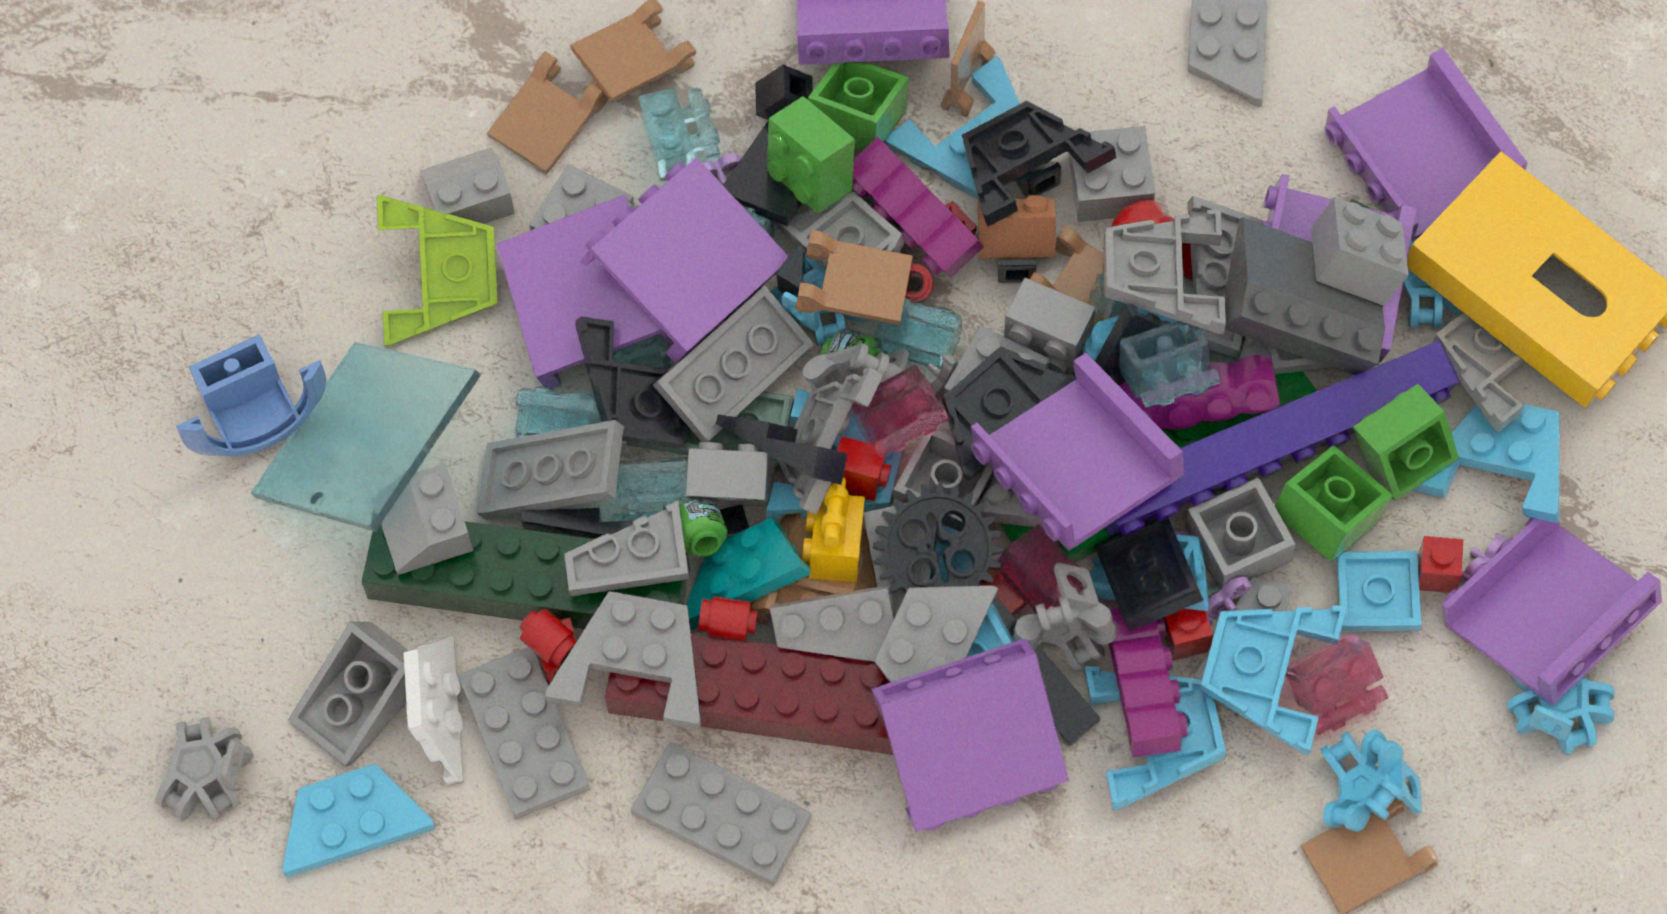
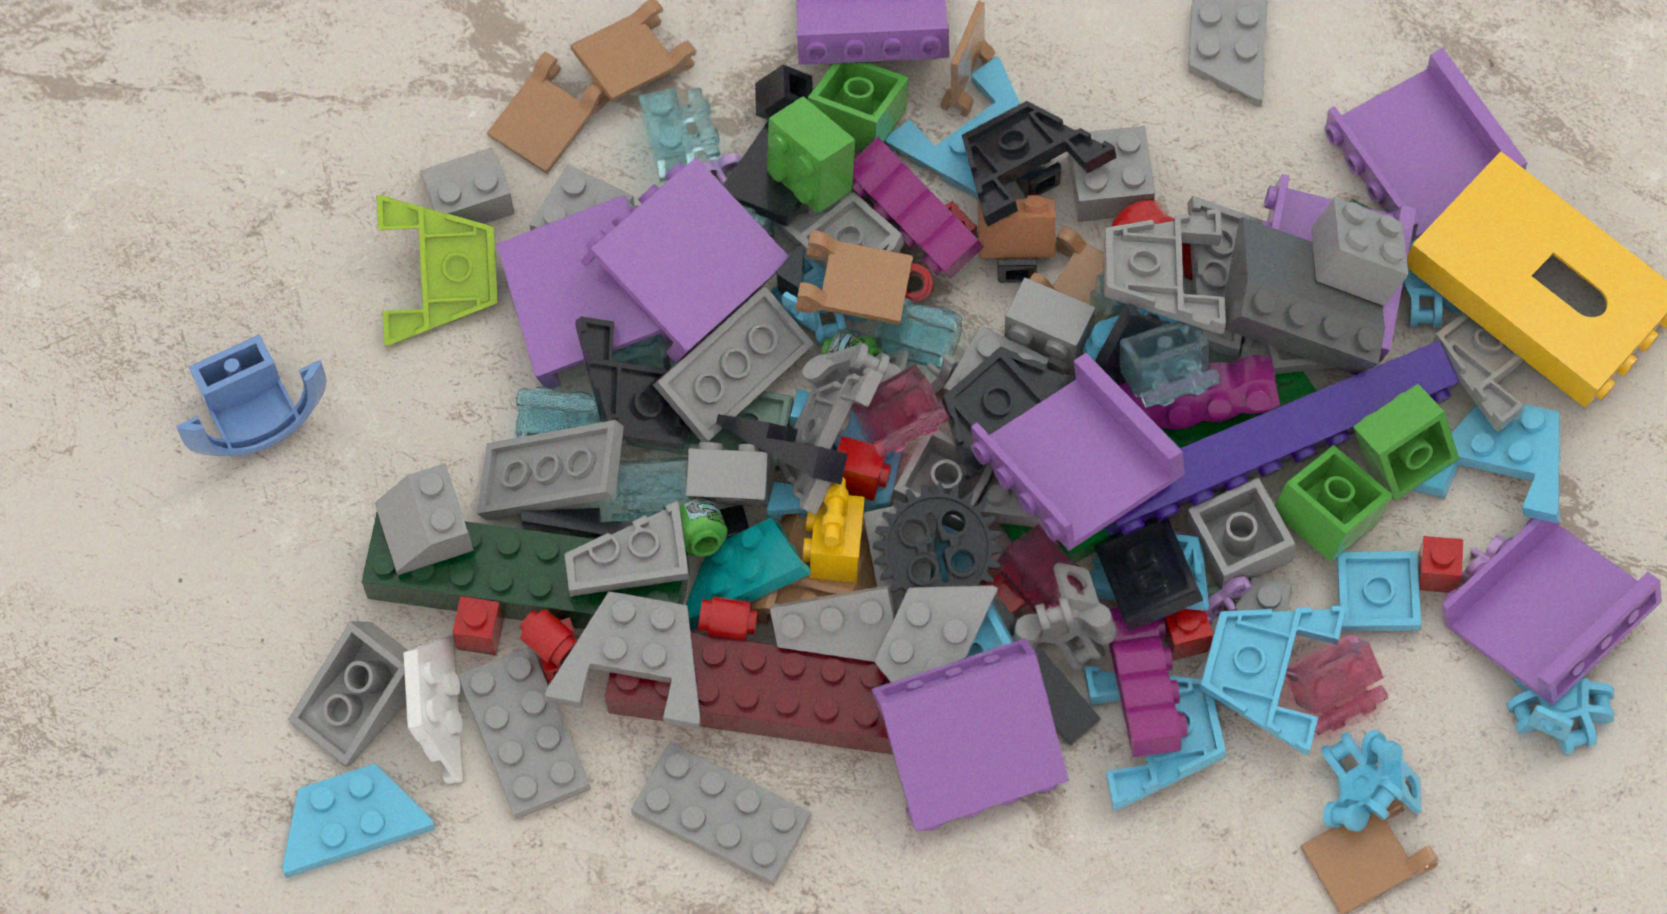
(199, 764): light grey piece -> none
(366, 435): clear light blue piece -> none
(478, 625): none -> red brick

